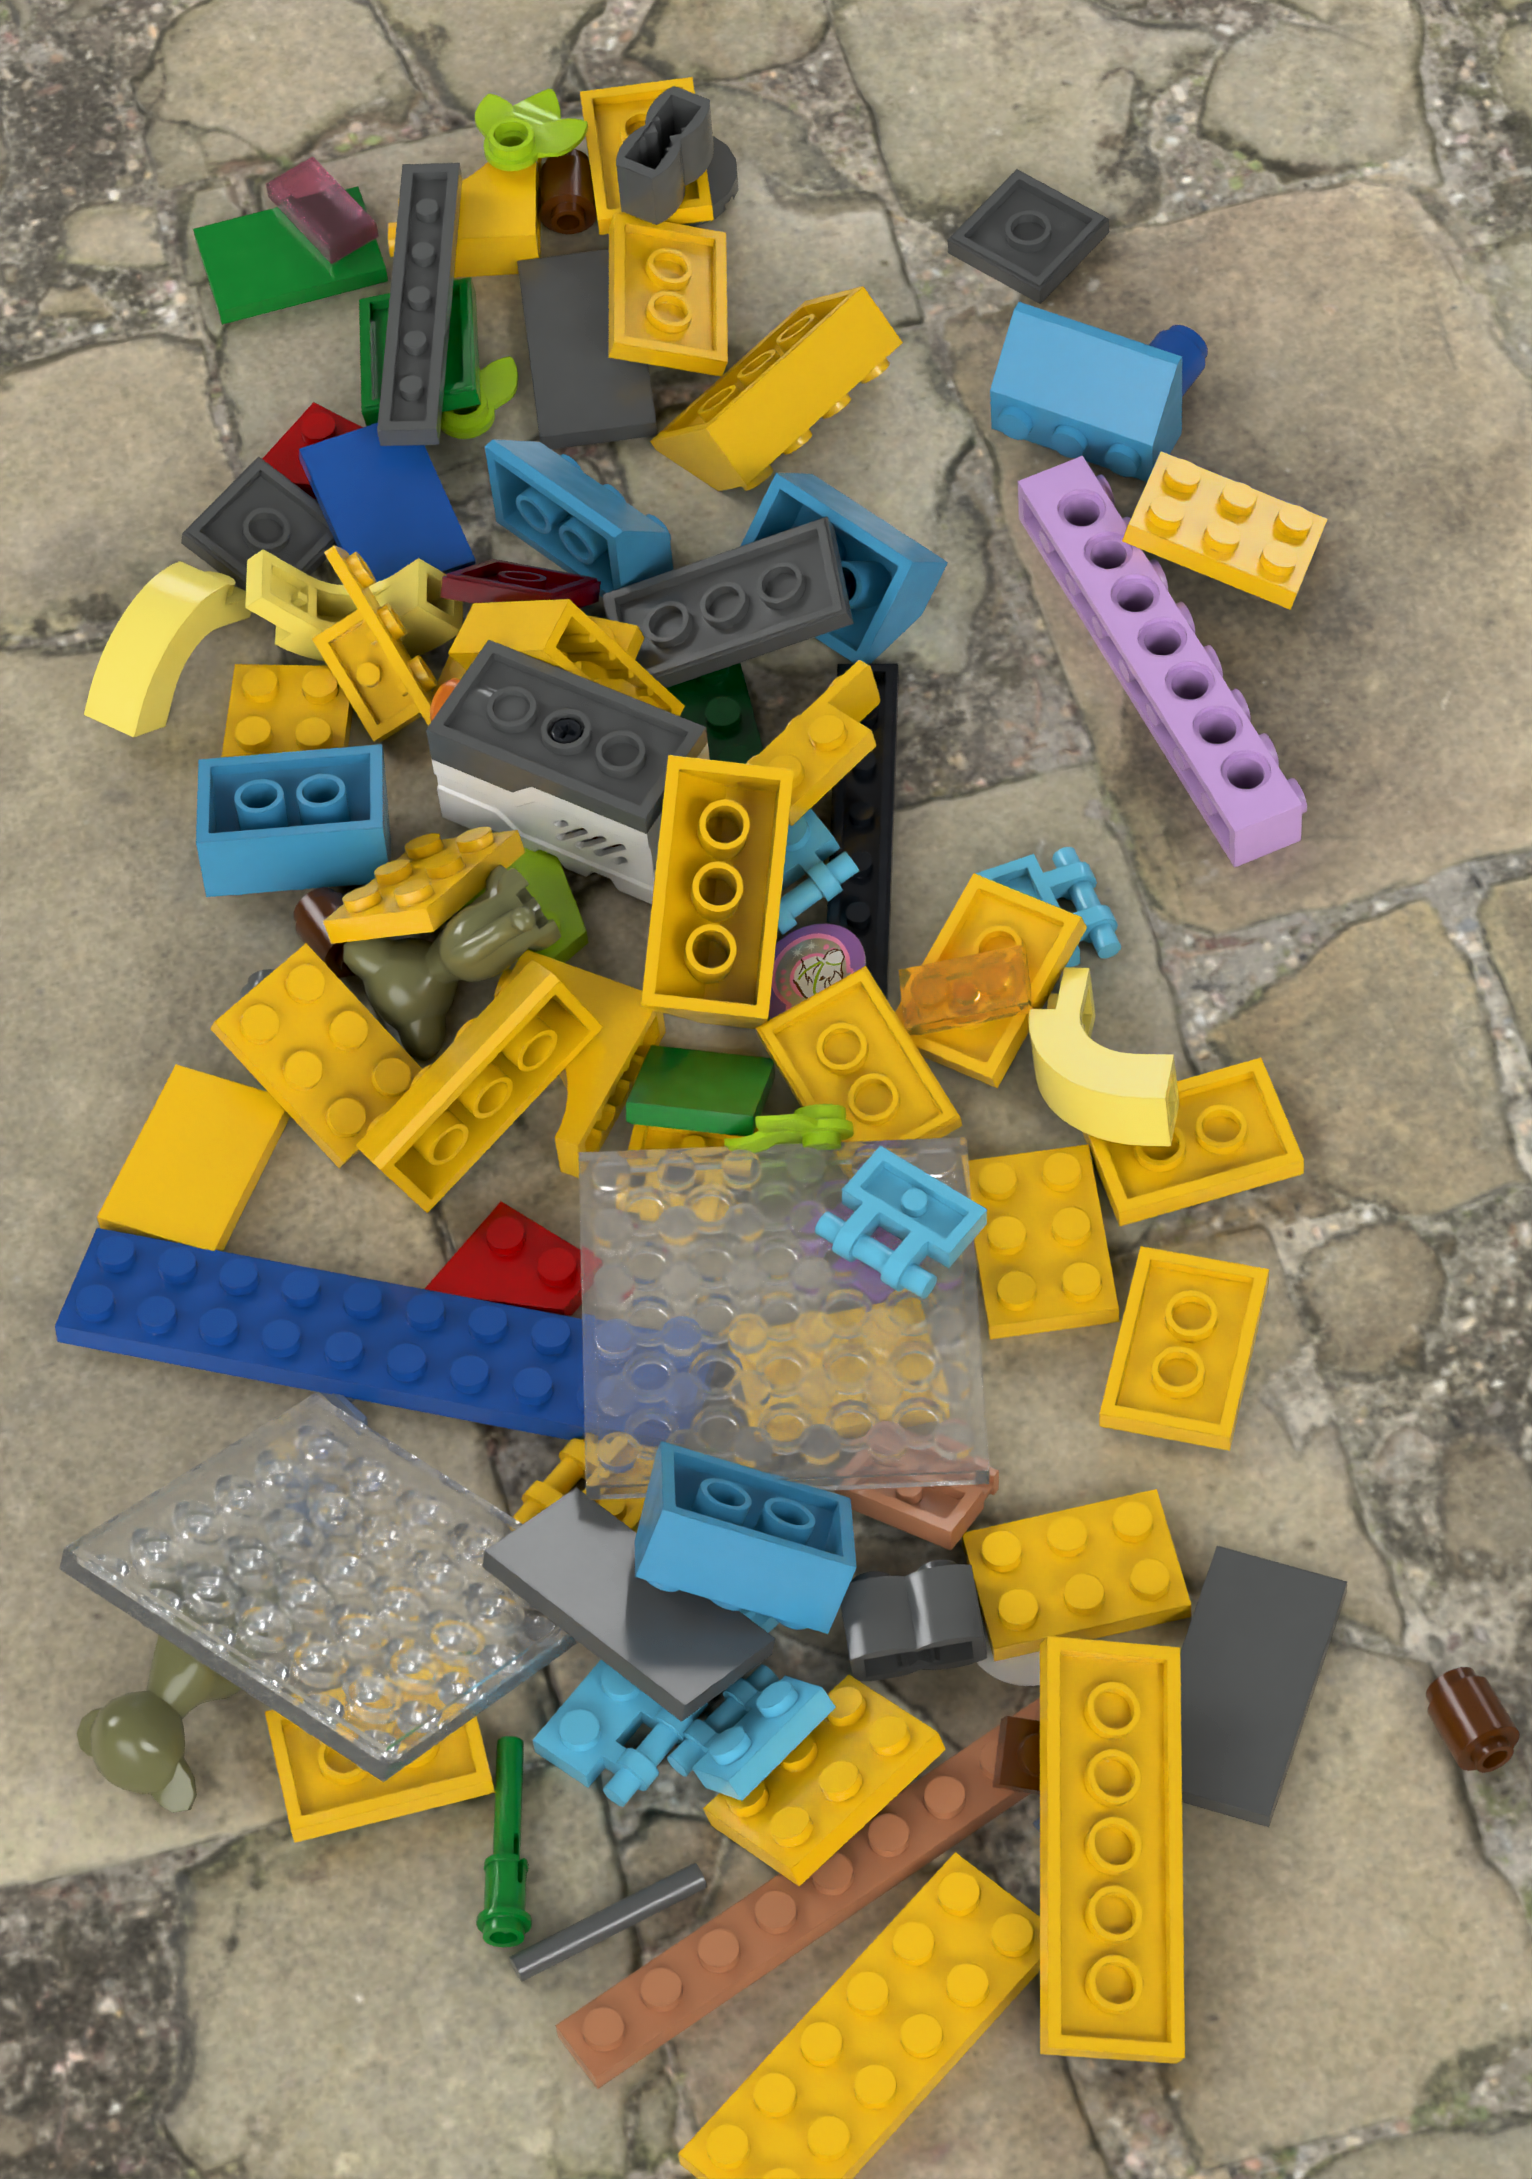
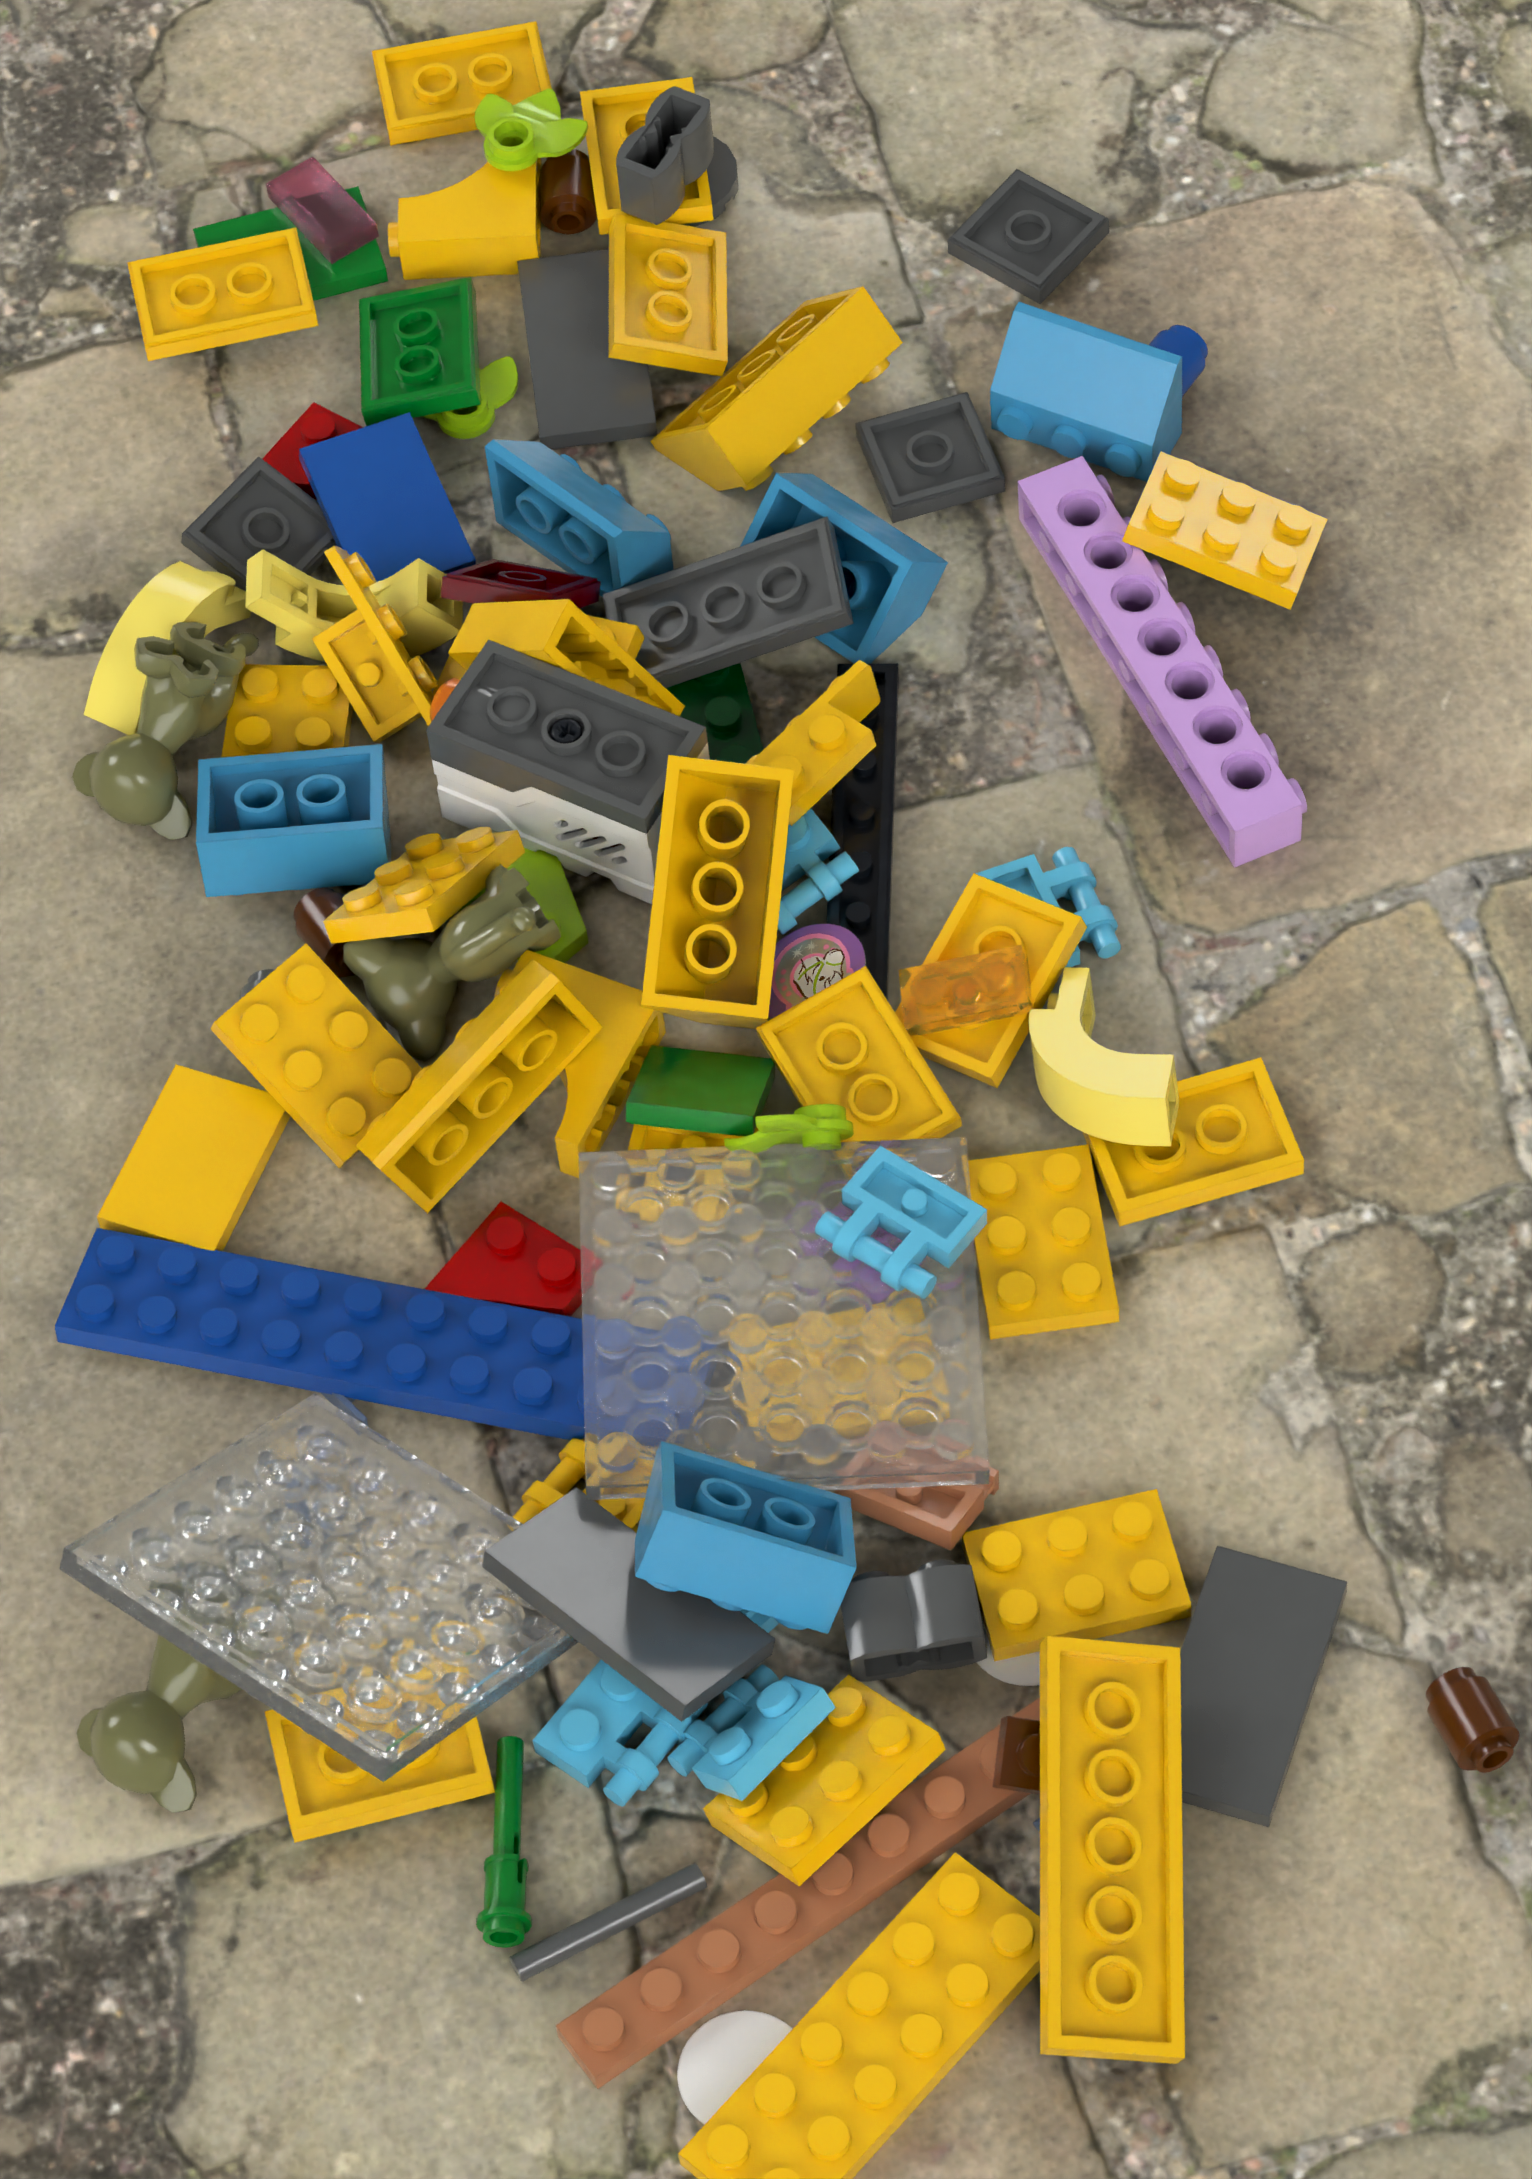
(179, 702): none -> olive animal
(222, 294): none -> yellow tile
(420, 305): dark grey plate -> none
(439, 83): none -> yellow tile
(724, 2056): none -> white sticker
(930, 457): none -> dark grey tile
(1184, 1348): yellow plate -> none

